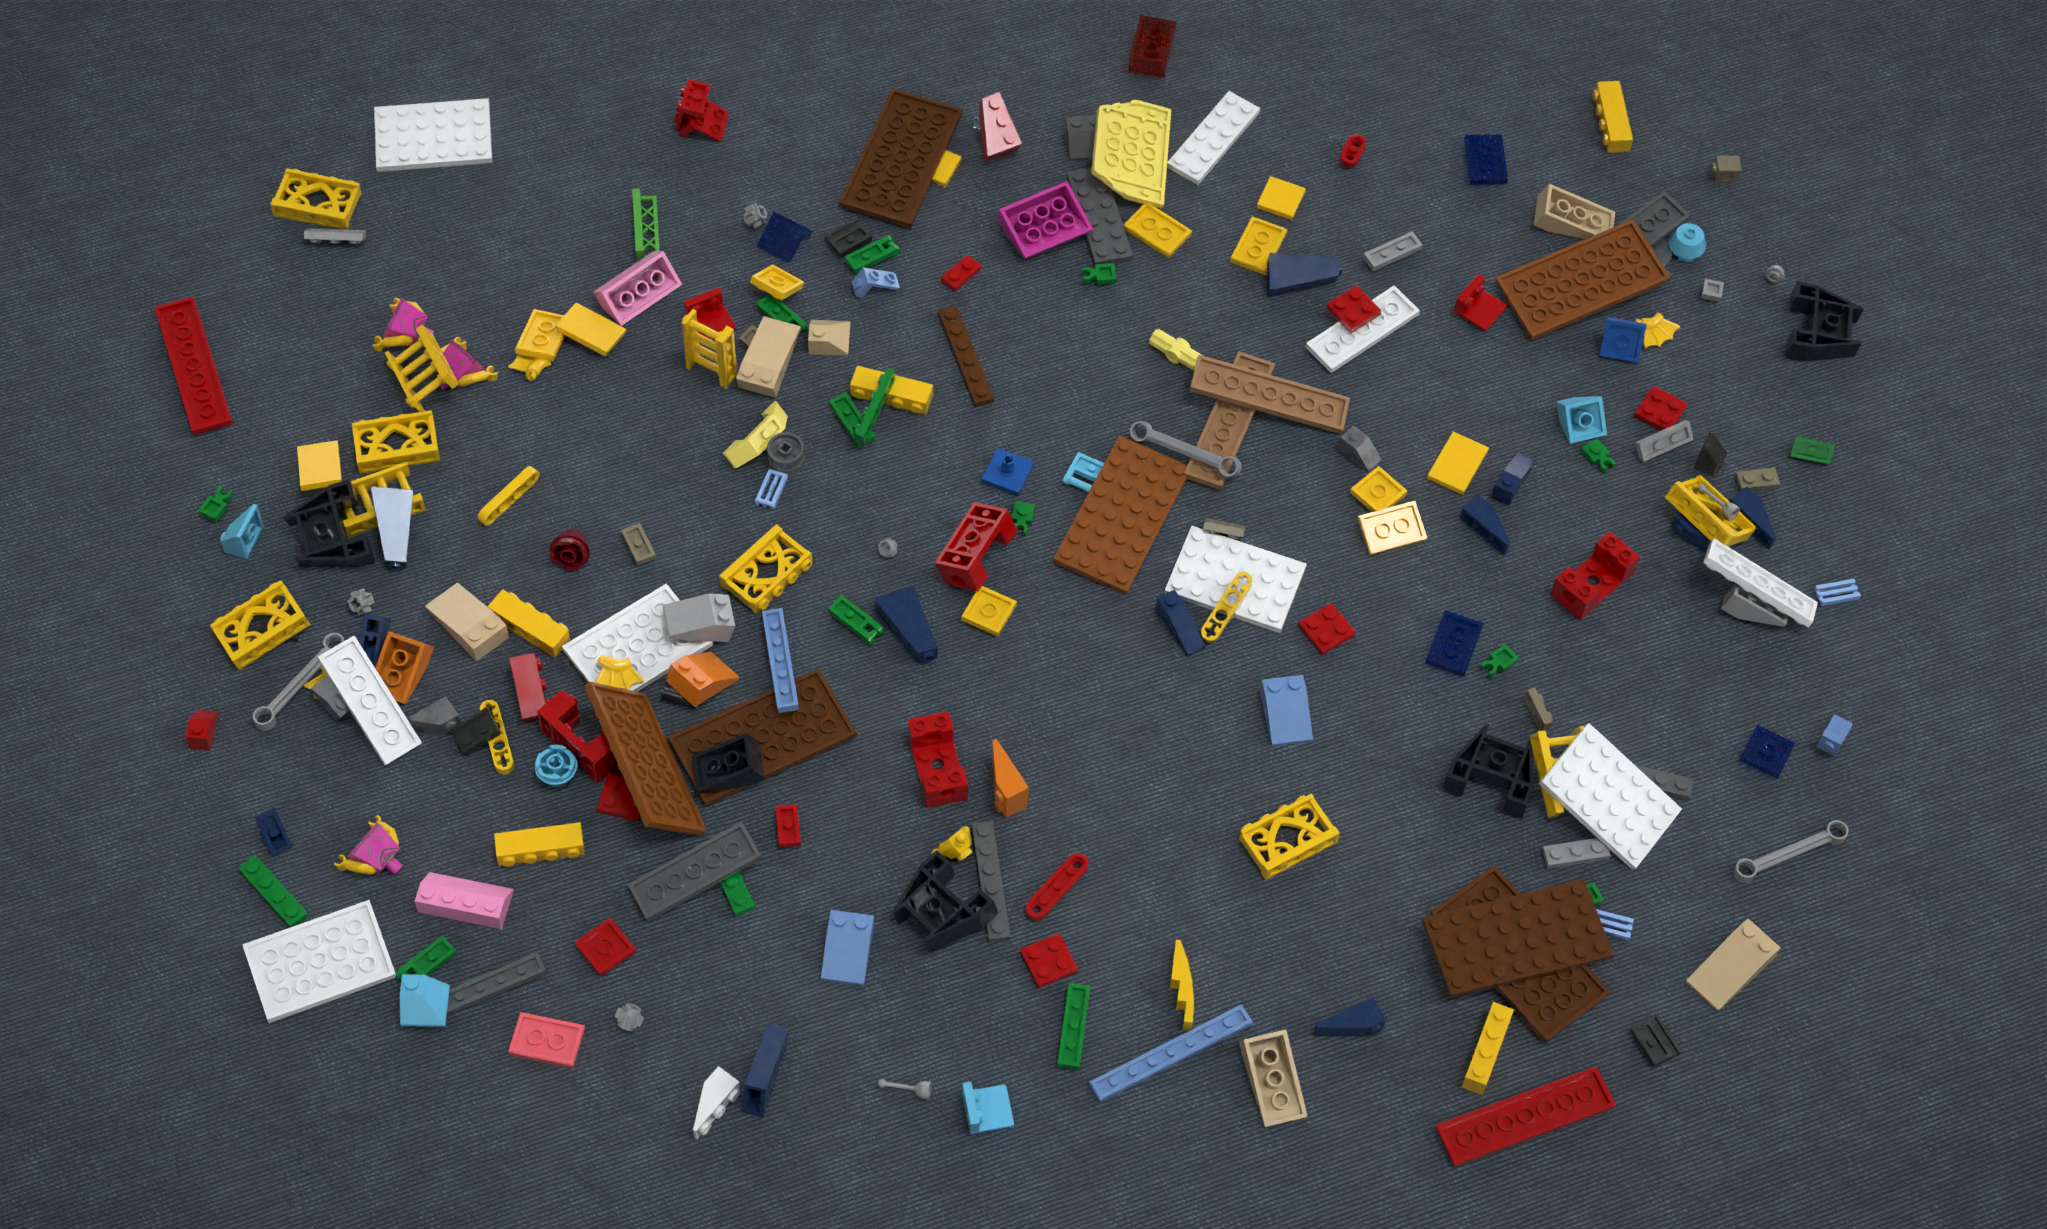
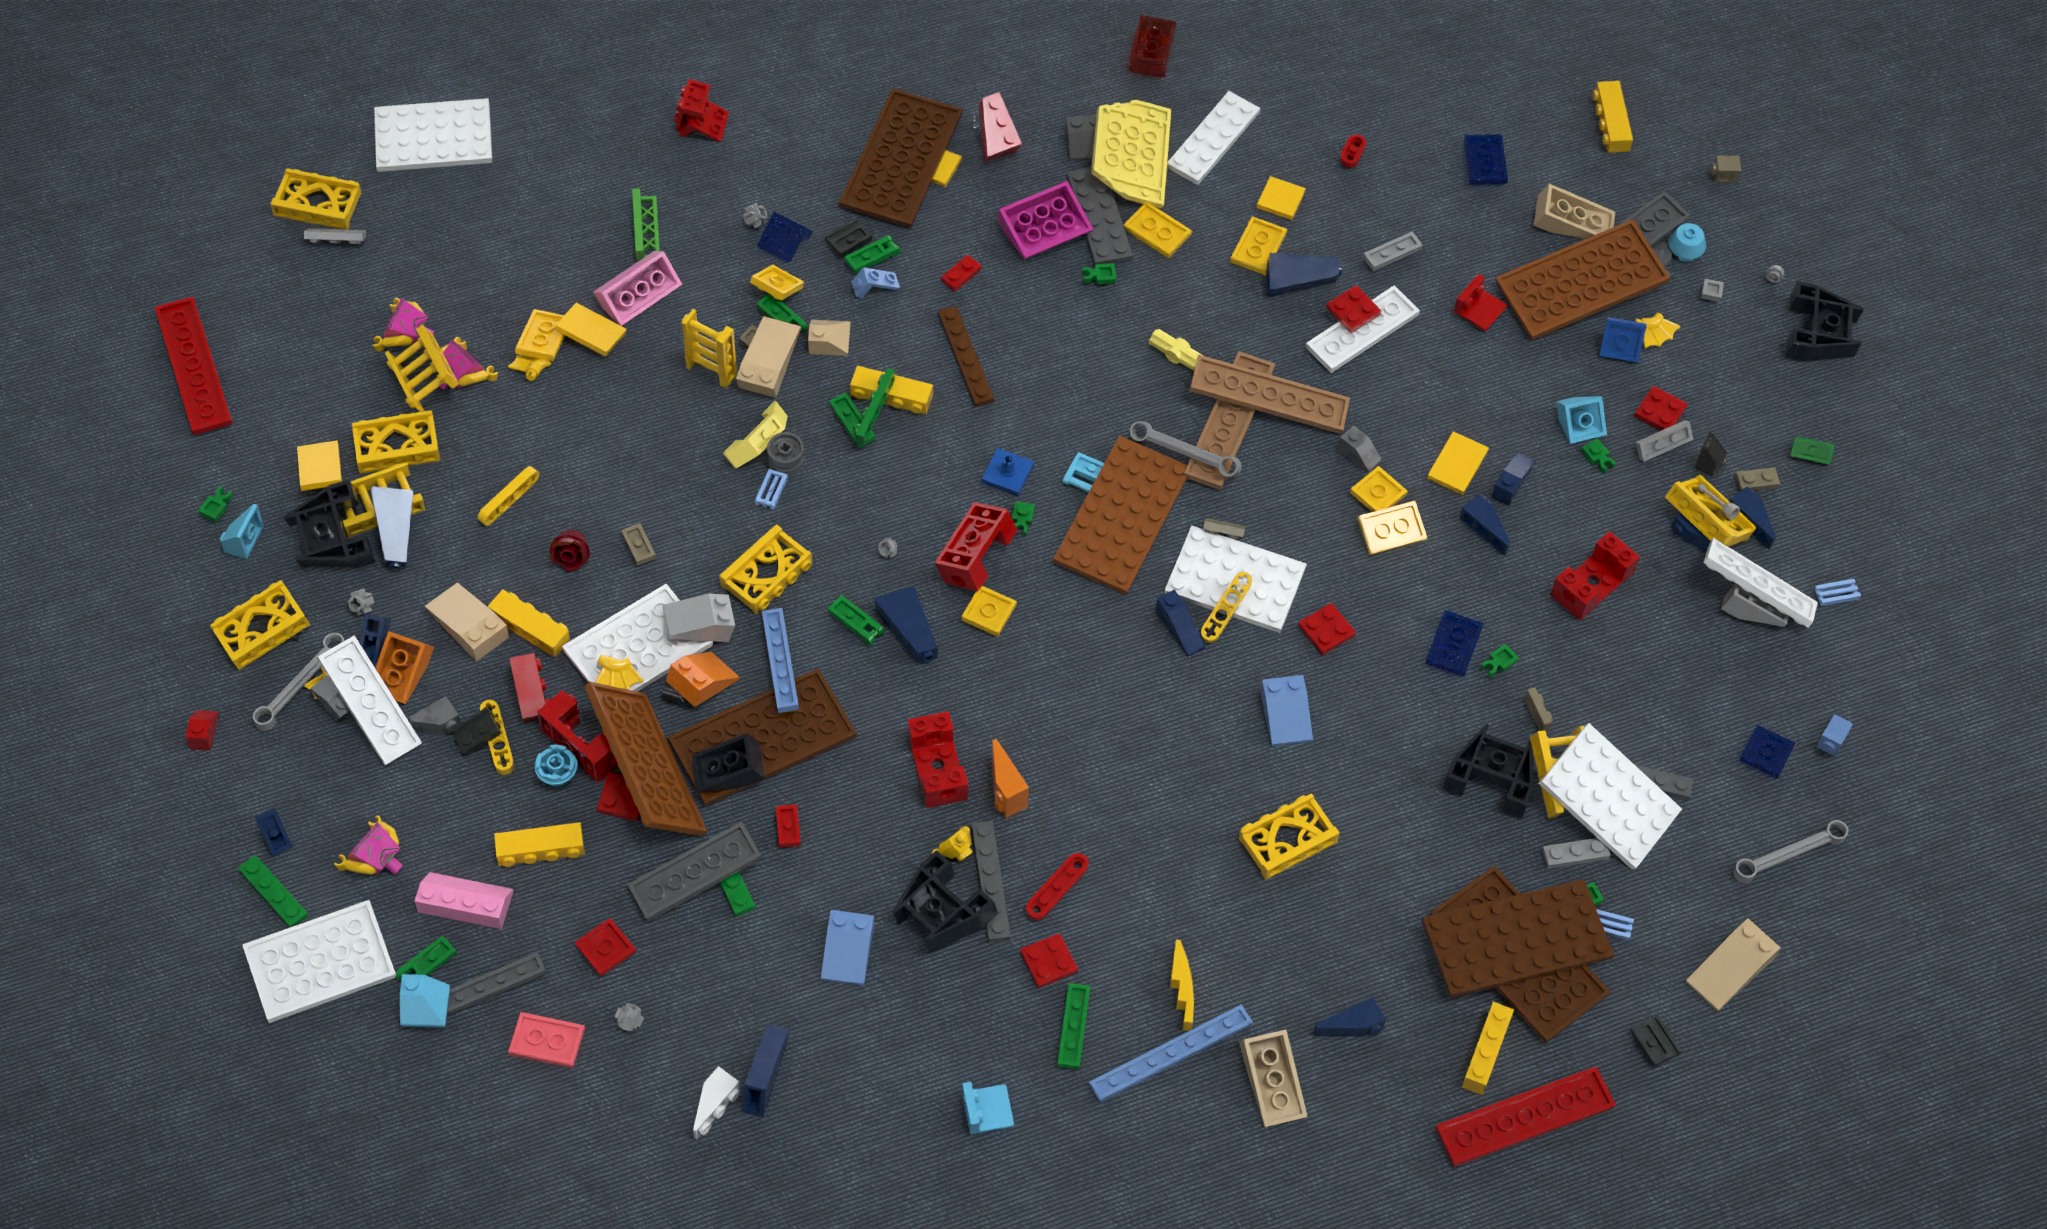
(710, 310): red bracket -> none
(922, 1089): light grey hinge -> none

